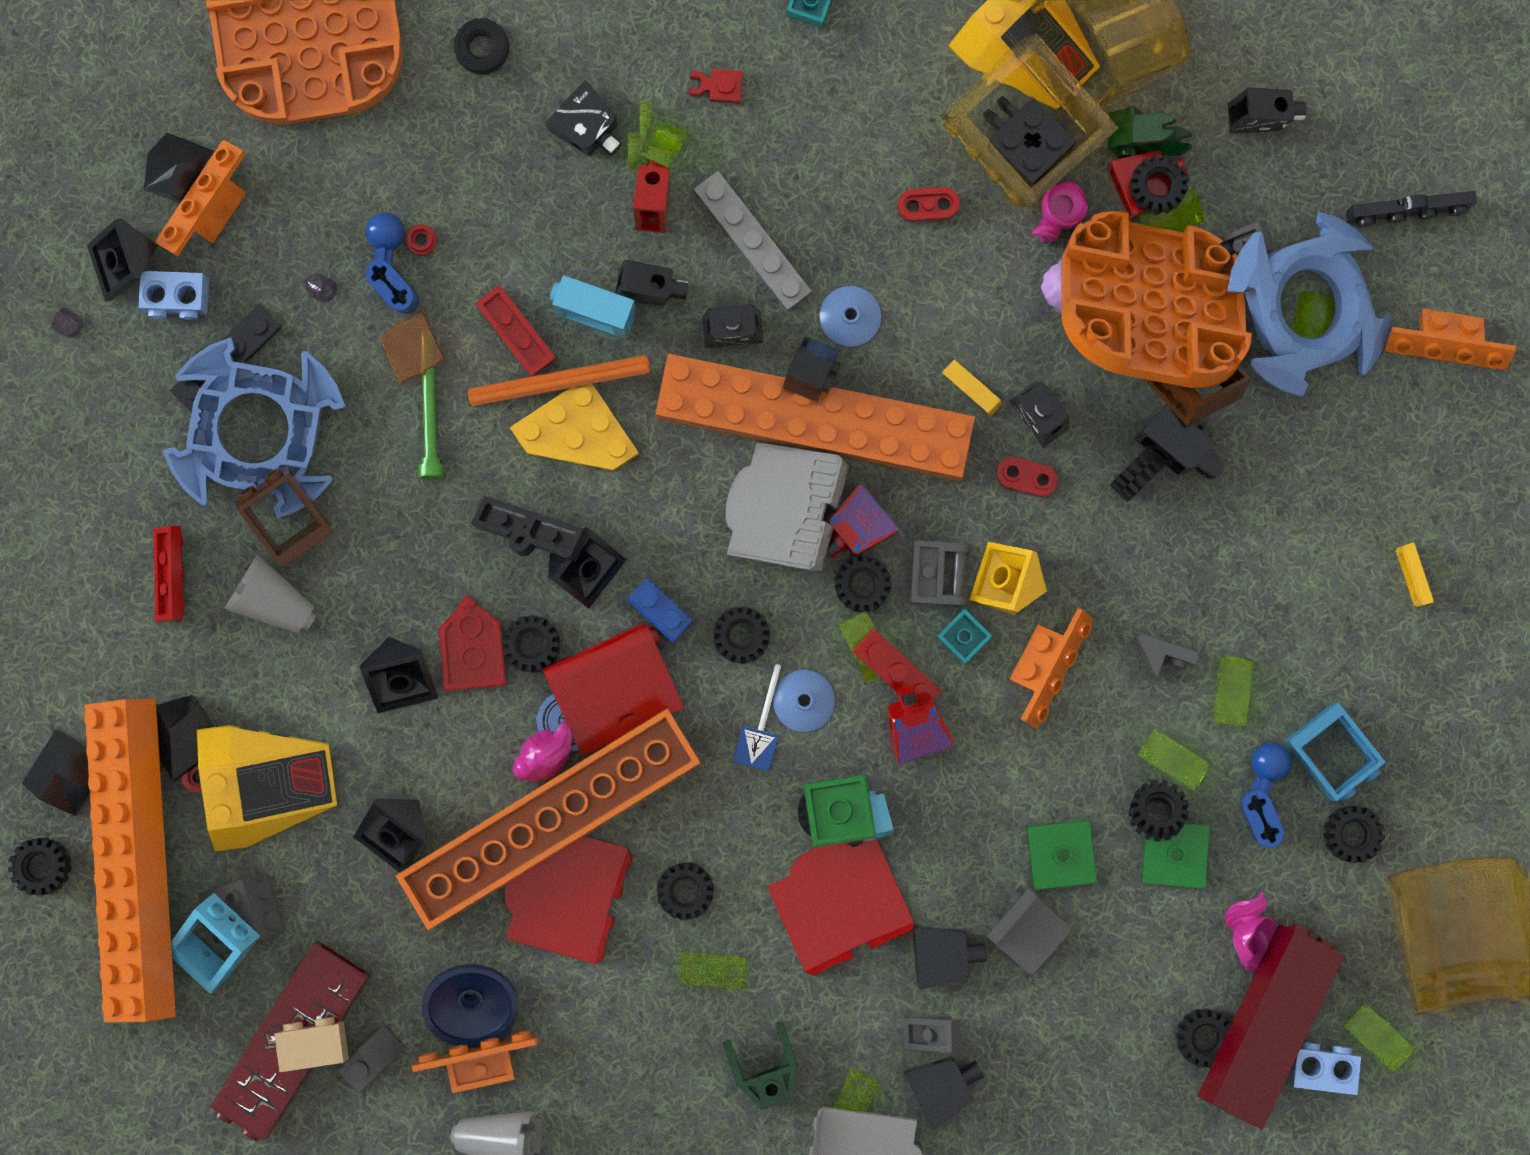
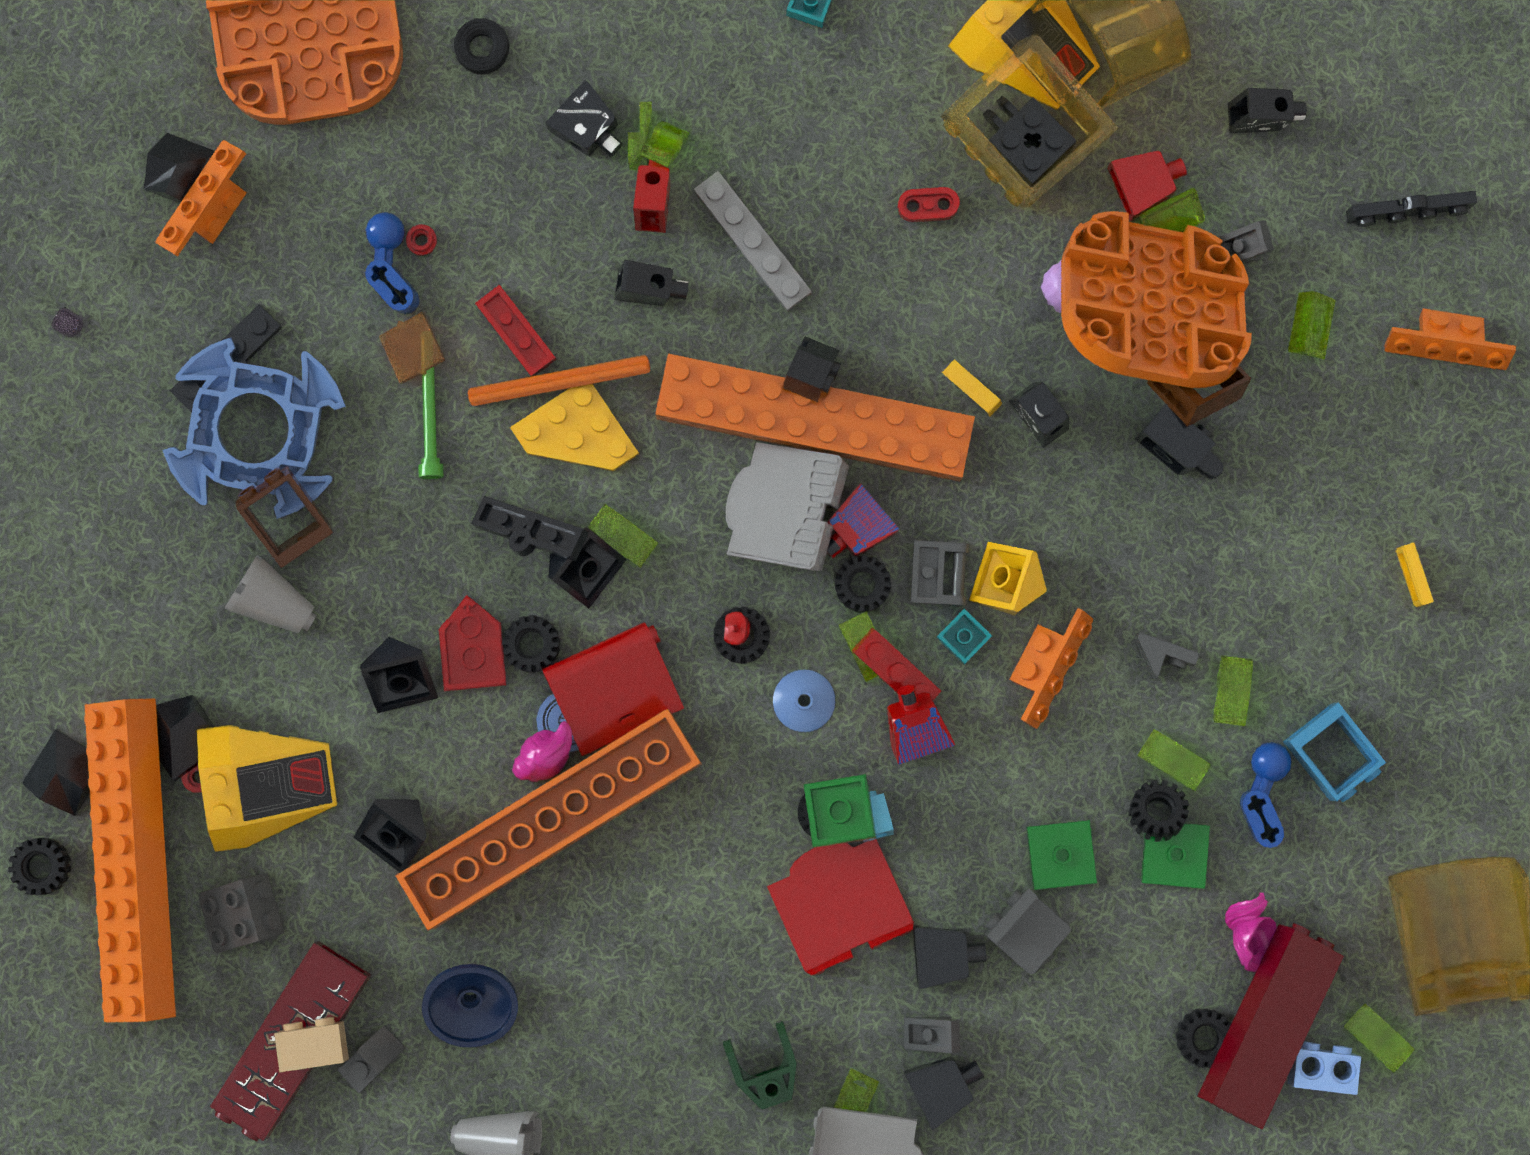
(119, 257): black slope -> none
(168, 573): red plate -> none
(175, 287): light blue brick -> none
(198, 958): medium azure window -> none
(316, 283): clear purple piece -> none
(479, 1065): orange bracket -> none
(568, 899): red piece -> none
(593, 307): medium azure window -> none
(622, 535): none -> clear neon green slope
(660, 610): blue brick -> none
(676, 908): black tyre -> none
(711, 970): clear neon green slope -> none
(723, 86): red plate -> none
(732, 326): black torso -> none
(736, 628): none -> red piece
(756, 746): piece -> none
(845, 331): medium blue dish -> none
(1027, 477): red plate -> none
(1062, 209): dark pink hair -> none
(1138, 473): black tyre -> none
(1146, 133): dark green piece -> none
(1163, 166): black tyre -> none
(1354, 318): medium blue piece -> none
(1372, 828): black tyre -> none

